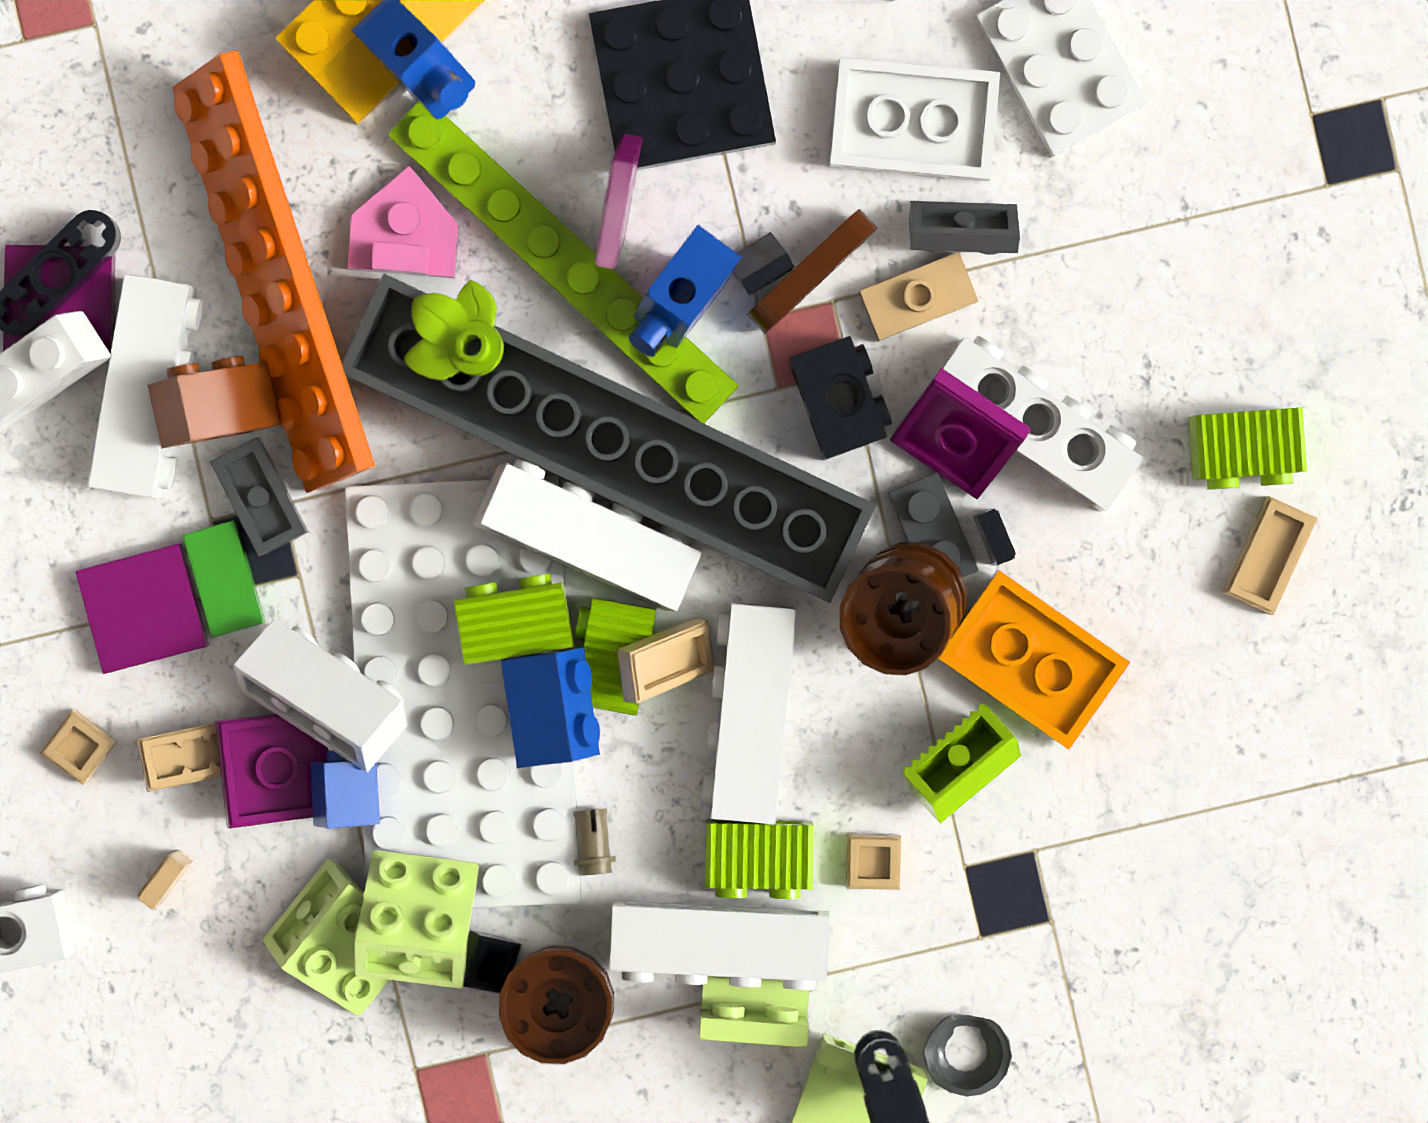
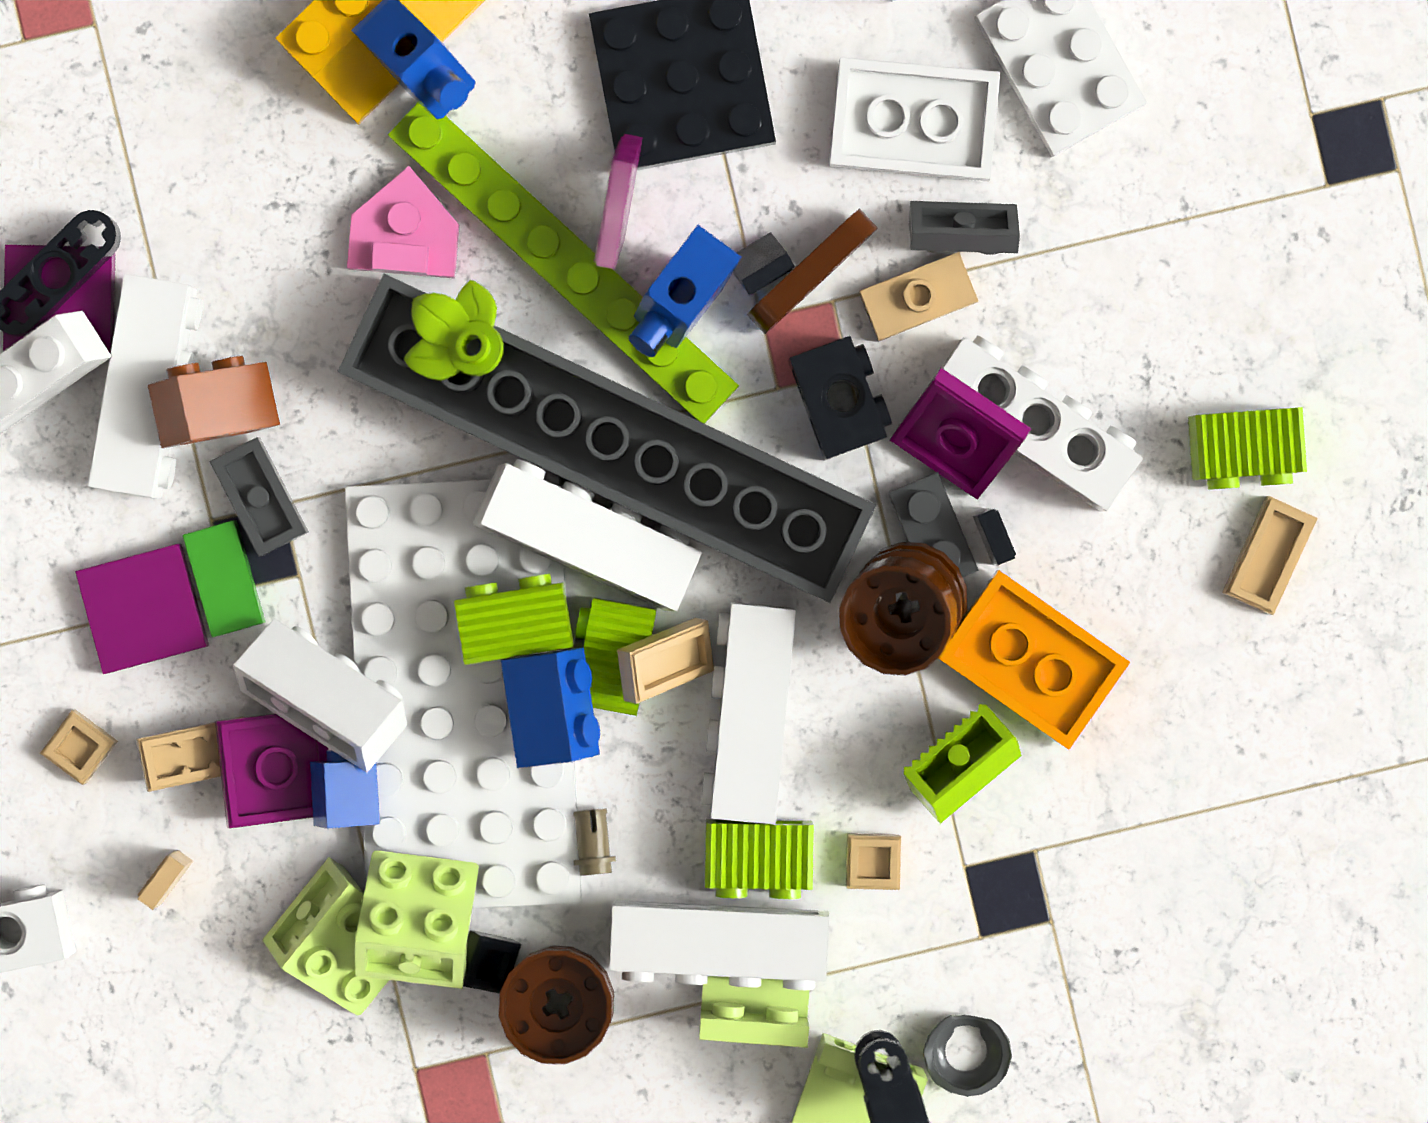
(272, 273): orange plate -> none

